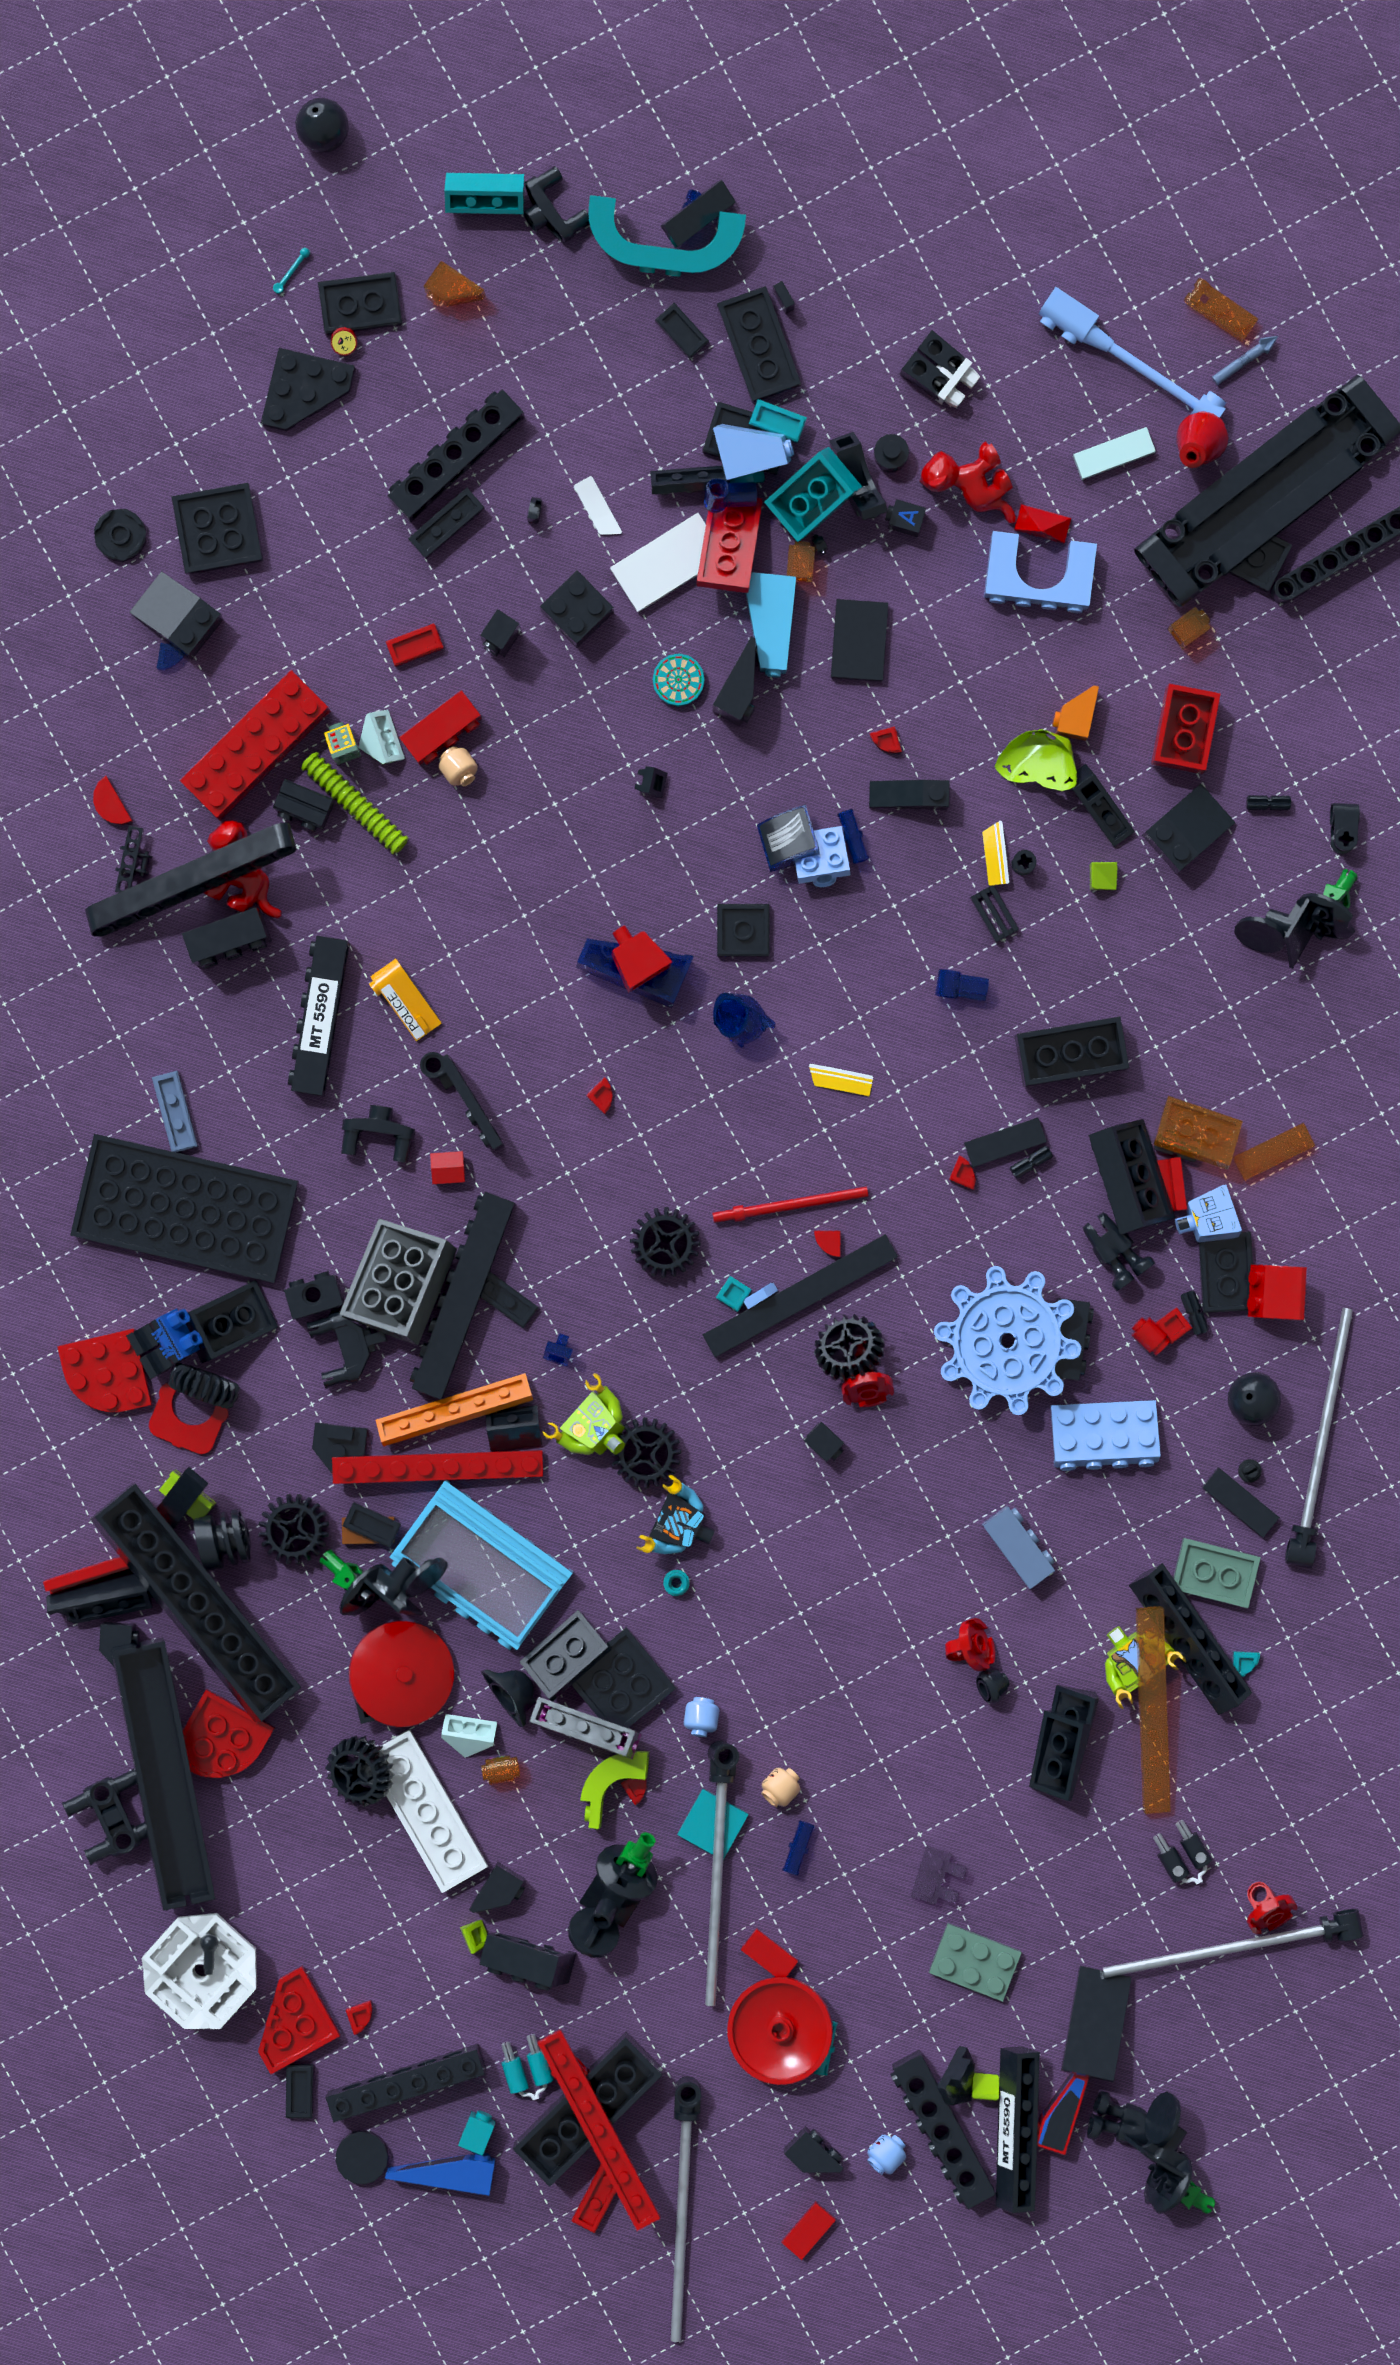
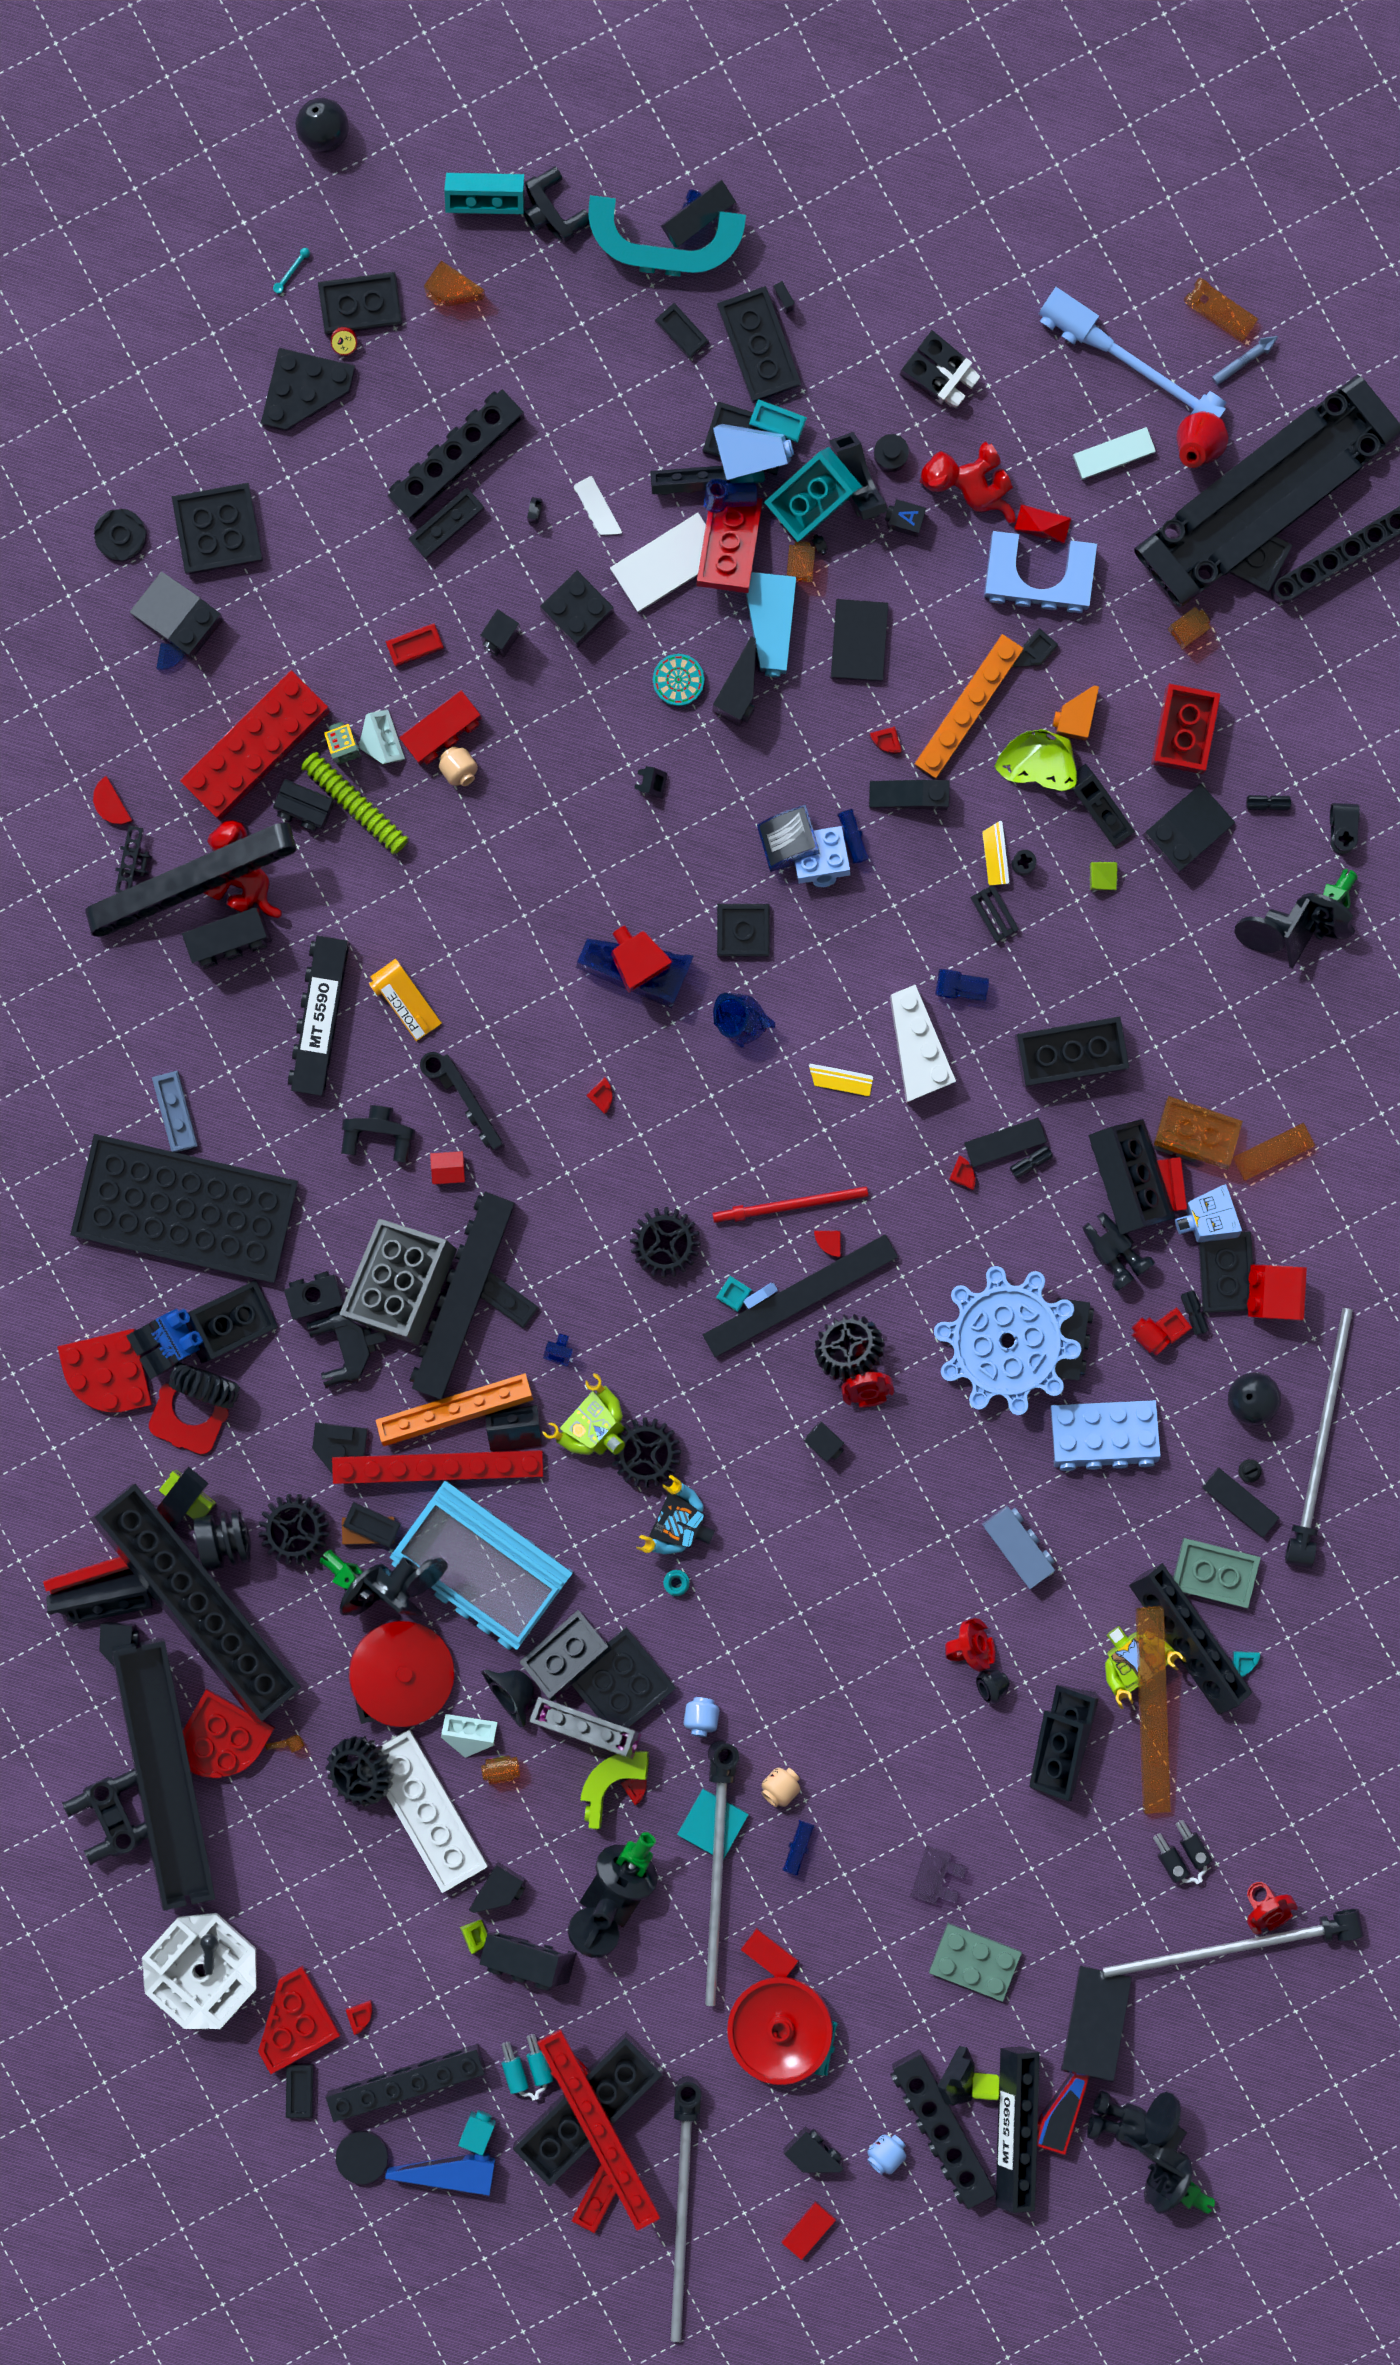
(293, 1742): none -> clear orange hand
(920, 1052): none -> white wedge
(969, 706): none -> orange plate
(1036, 650): none -> black tile

